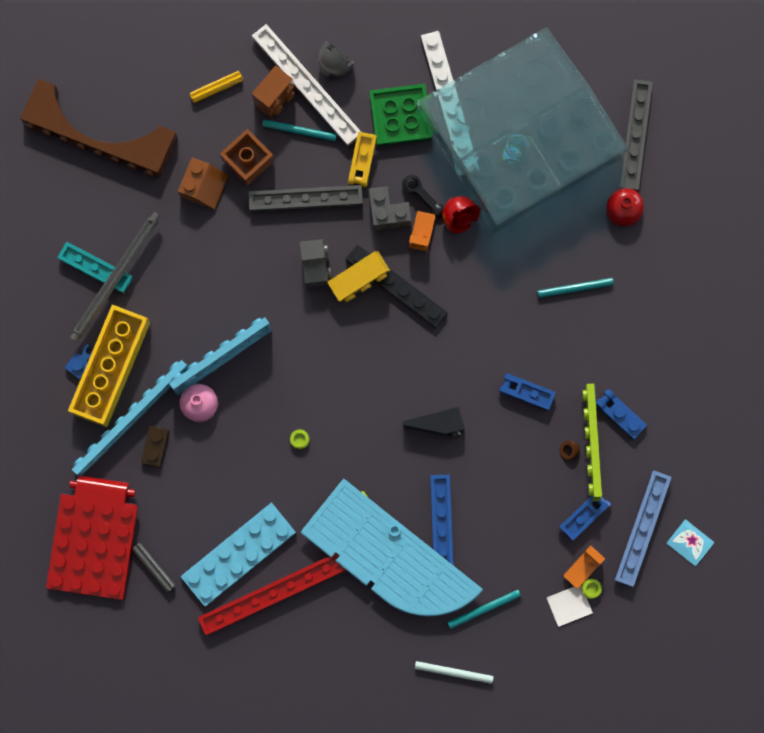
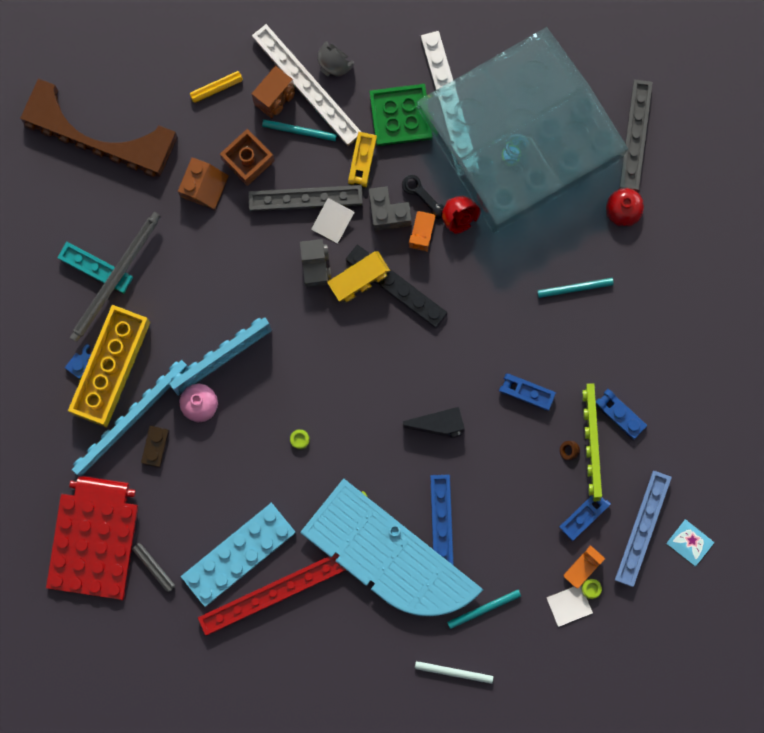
(332, 220): none -> white sticker

